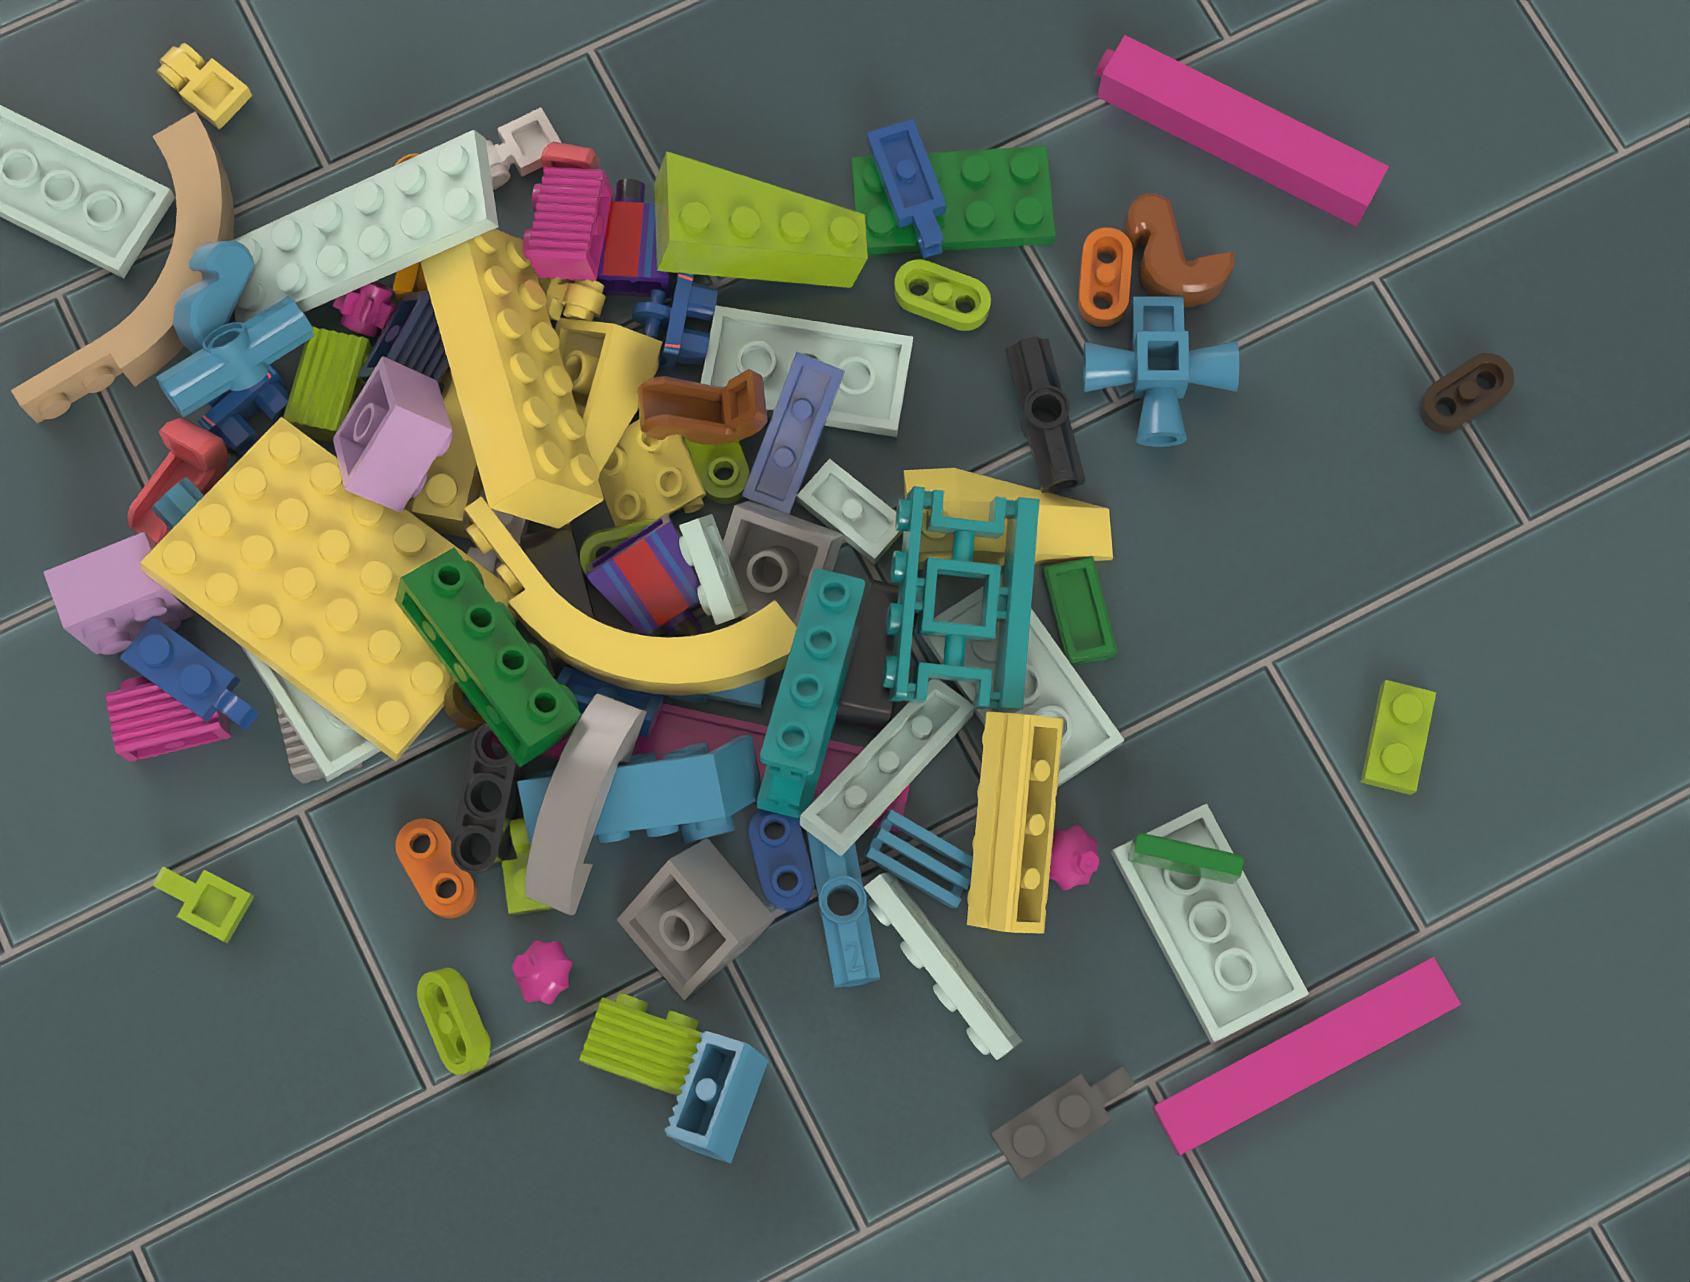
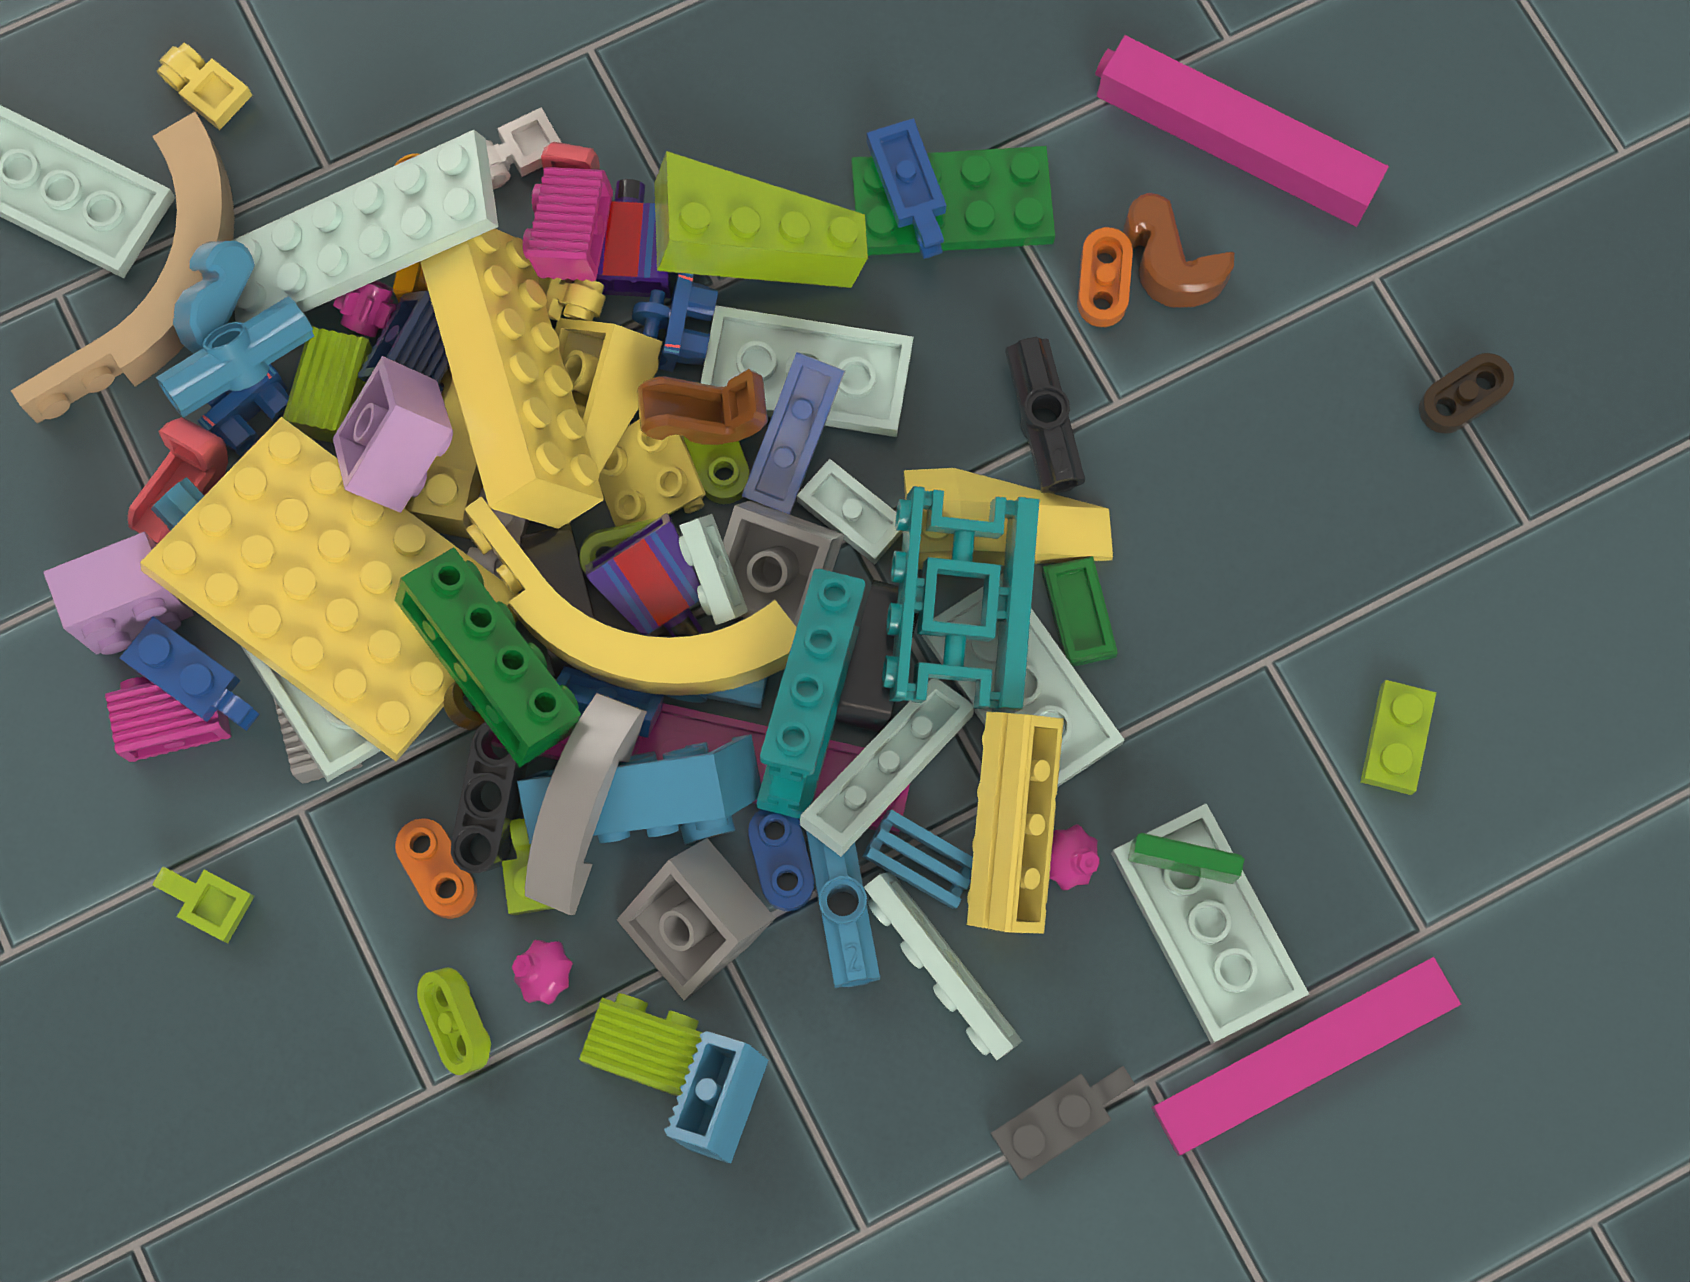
(944, 292): lime plate -> none
(1160, 367): dark azure brick -> none

